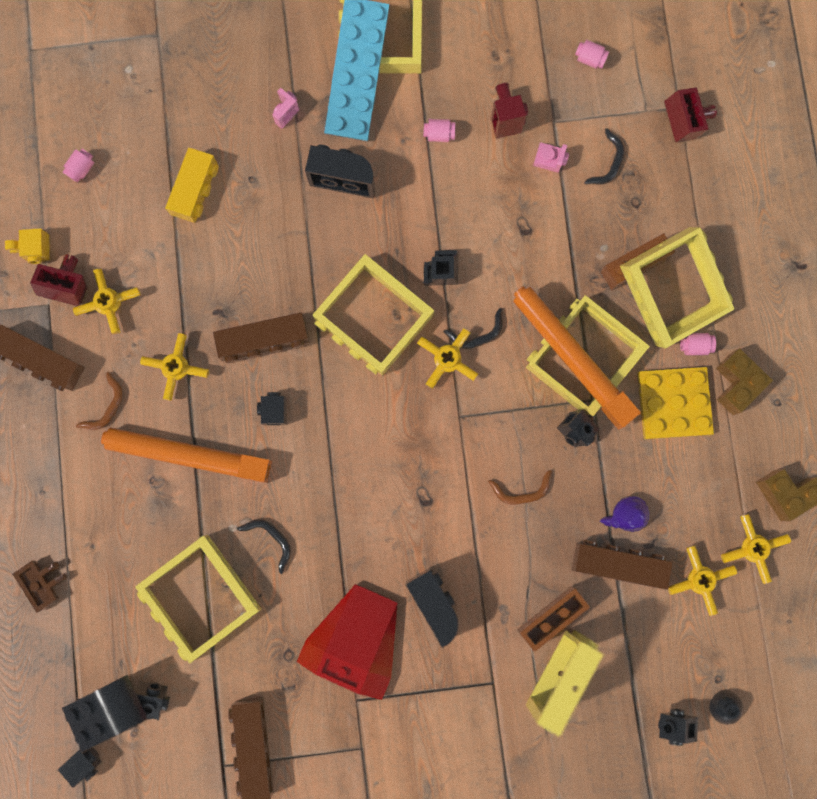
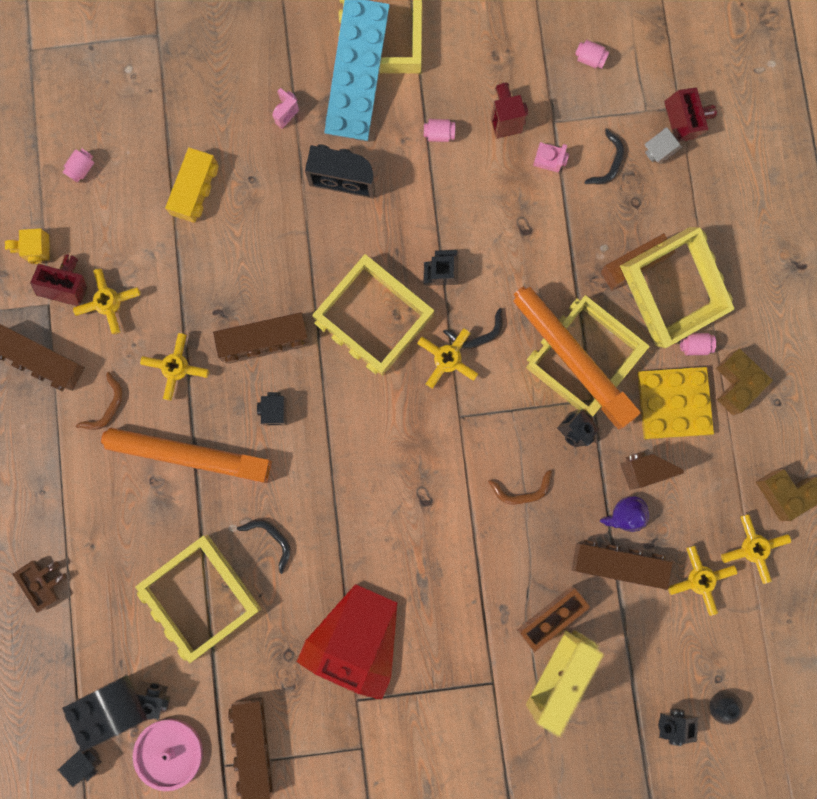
(167, 754): none -> bright pink piece
(434, 605): black brick -> none
(647, 470): none -> reddish brown slope
(662, 146): none -> light grey brick

